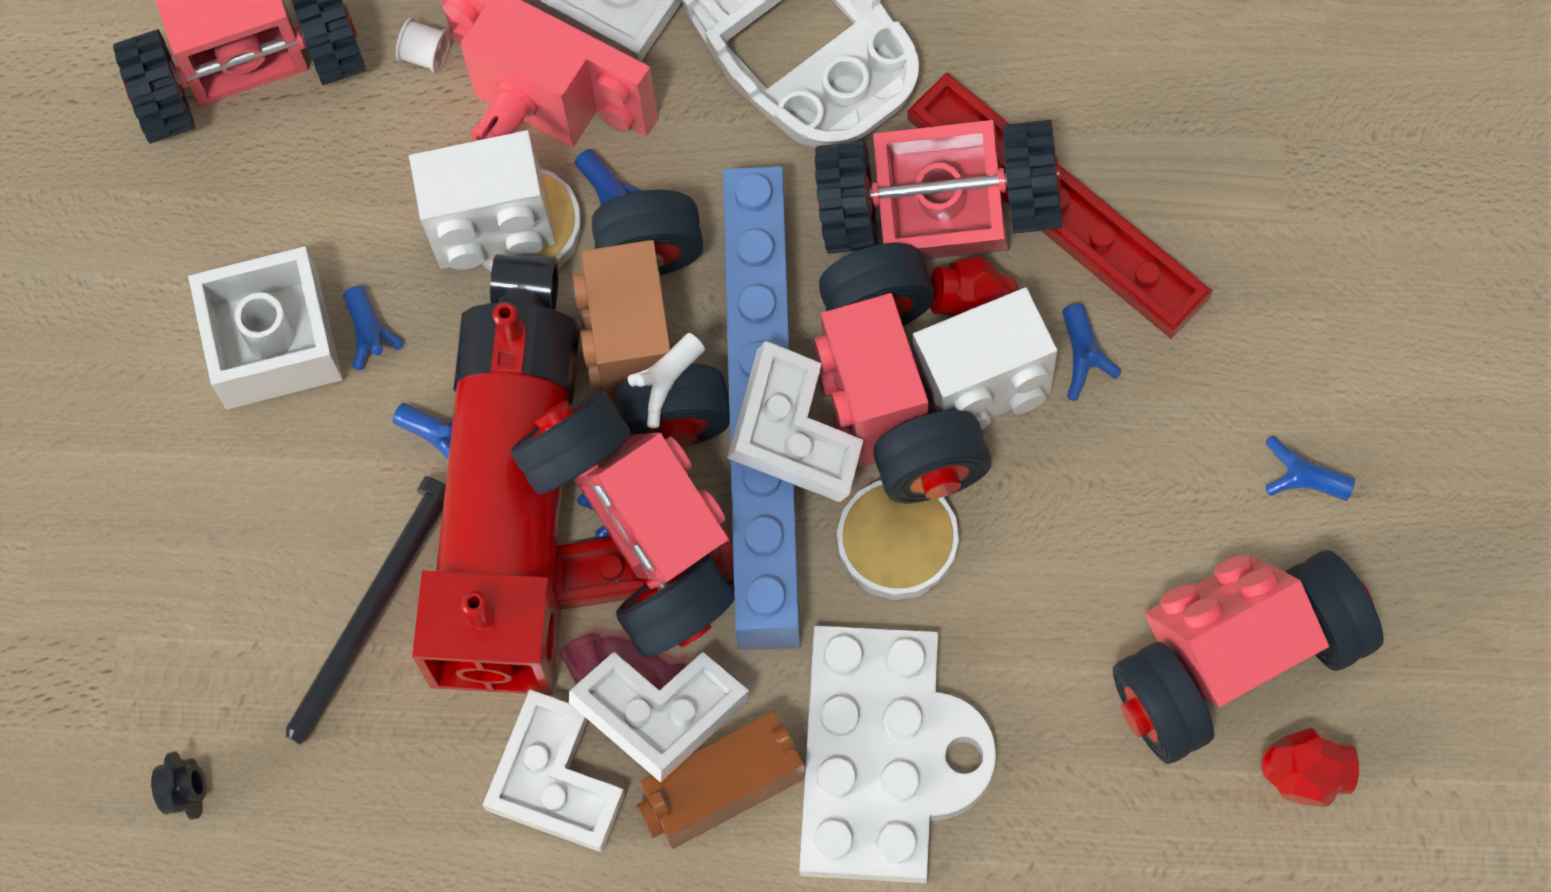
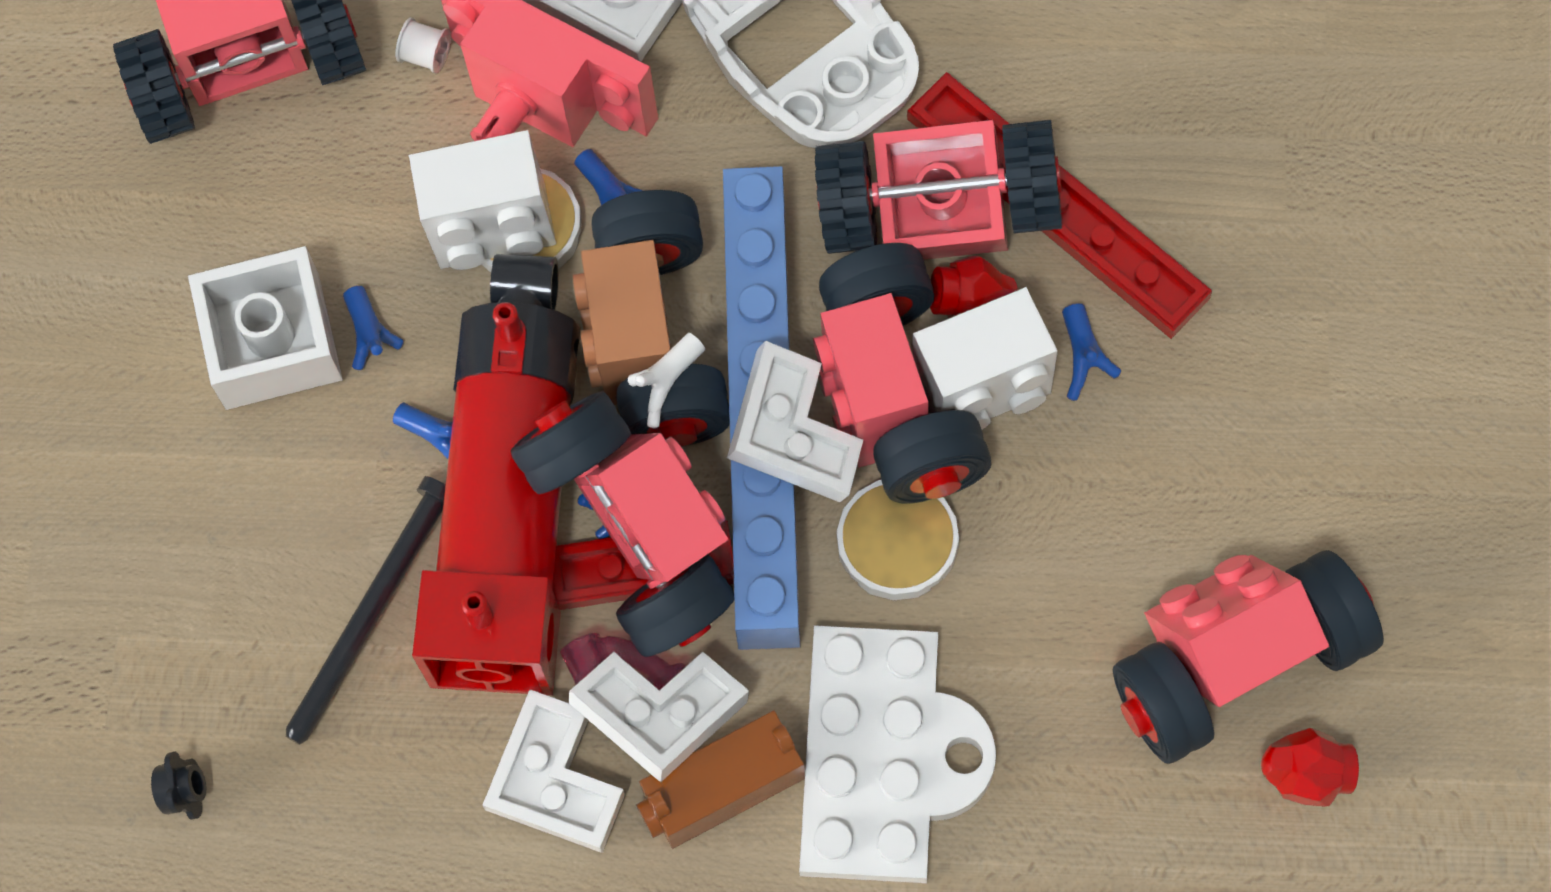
(1307, 474): blue bar -> none

